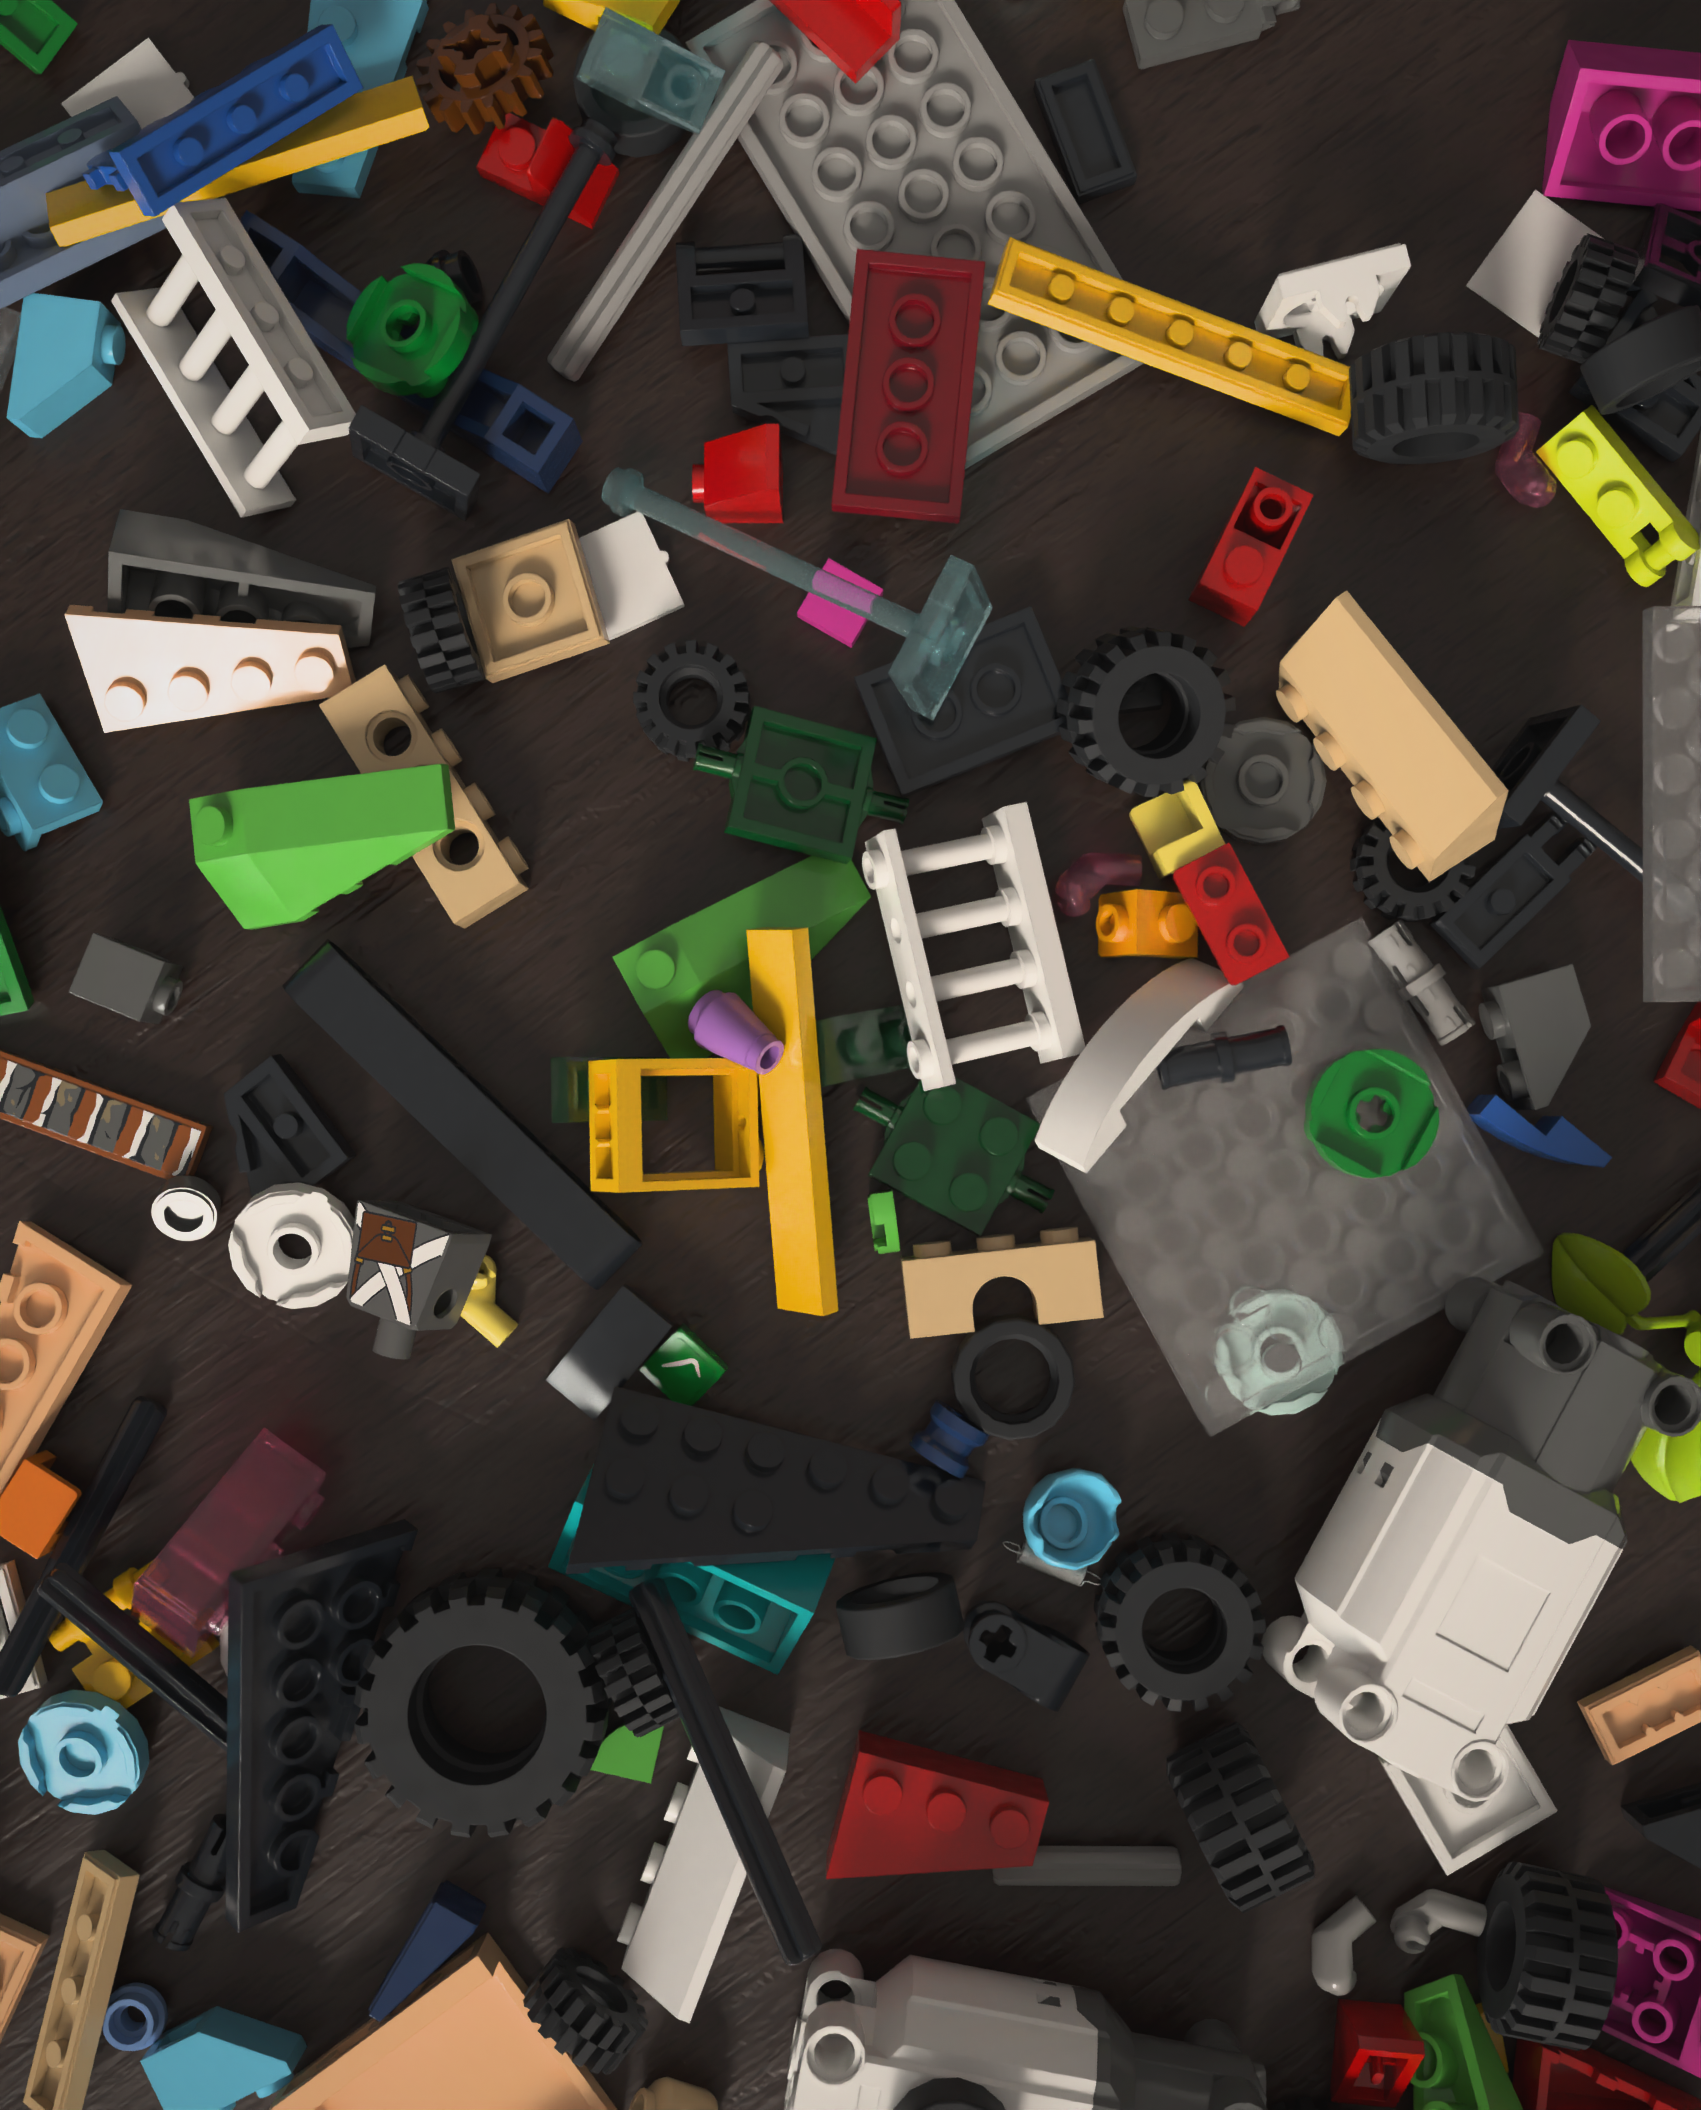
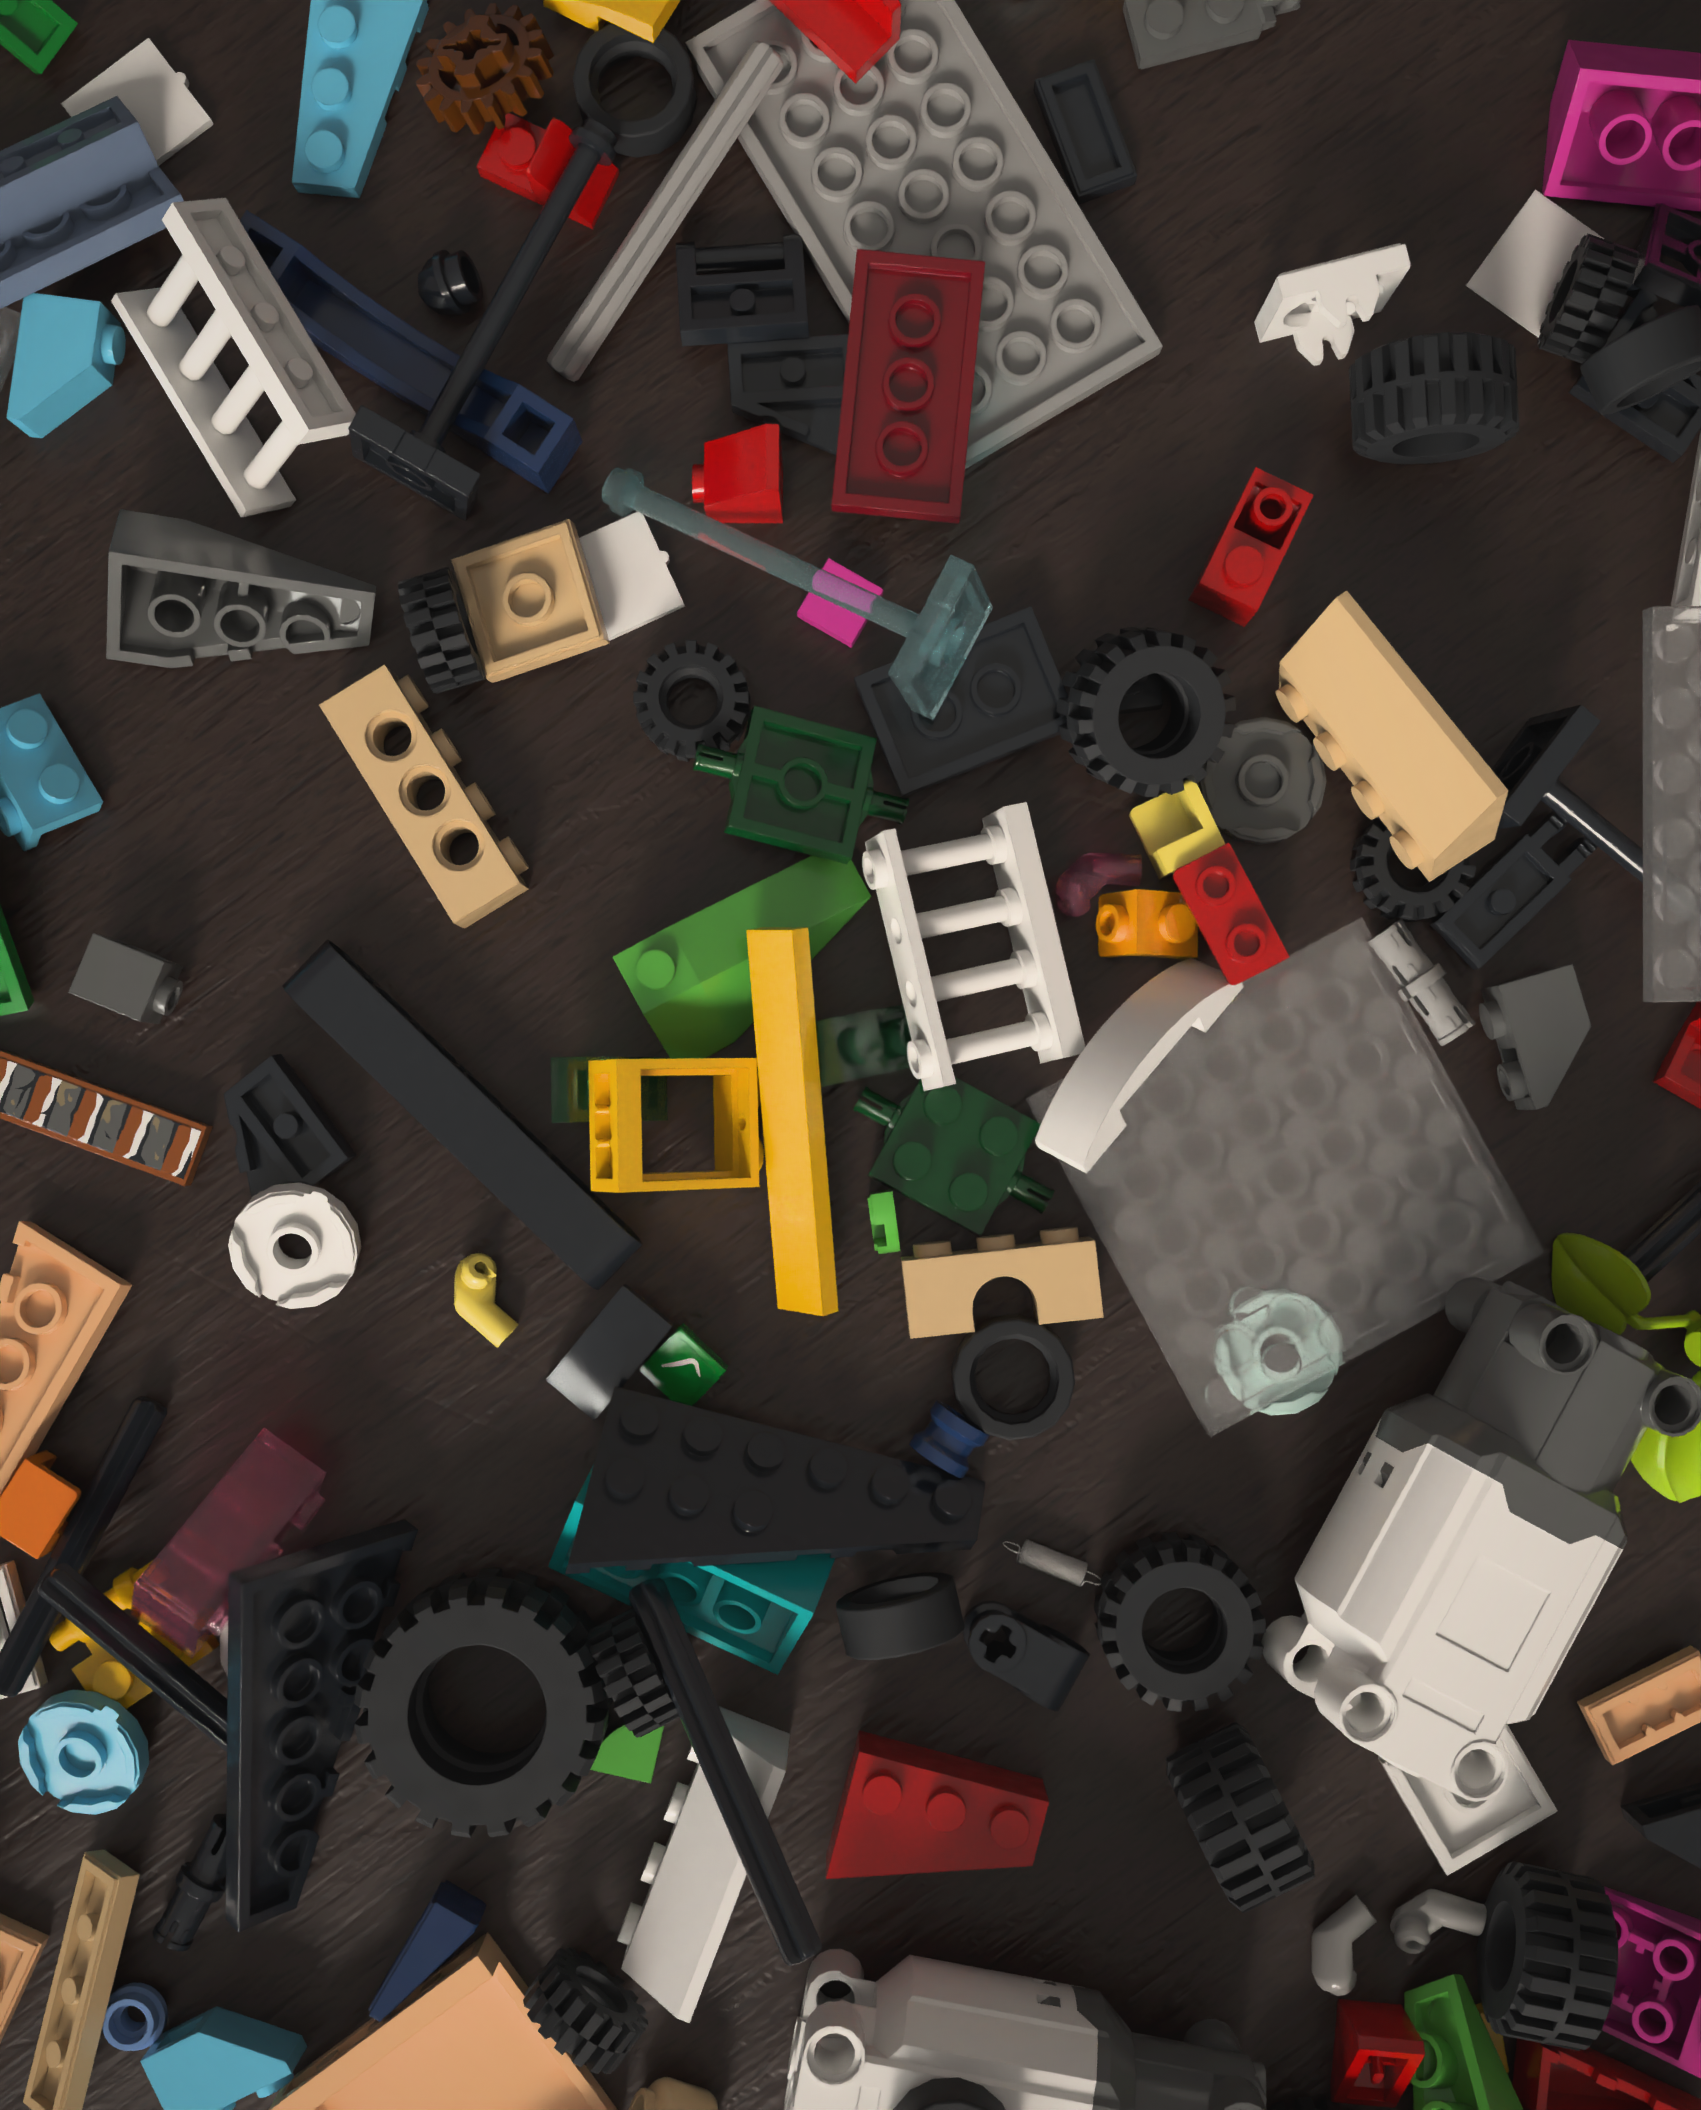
(185, 669): wing -> none
(186, 1208): tile -> none
(229, 123): blue fence -> none
(301, 843): bright green wedge -> none
(346, 129): yellow tile -> none
(411, 1271): dark grey torso -> none
(436, 347): green plate -> none
(649, 72): clear light blue slope -> none
(733, 1031): medium lavender cone -> none
(1071, 1518): medium azure hair -> none
(1096, 1867): light grey axle -> none
(1172, 336): yellow tile -> none
(1225, 1057): black pin -> none
(1406, 1101): green plate -> none
(1521, 469): clear pink arm -> none
(1550, 1138): blue slope -> none
(1619, 496): neon yellow plate -> none

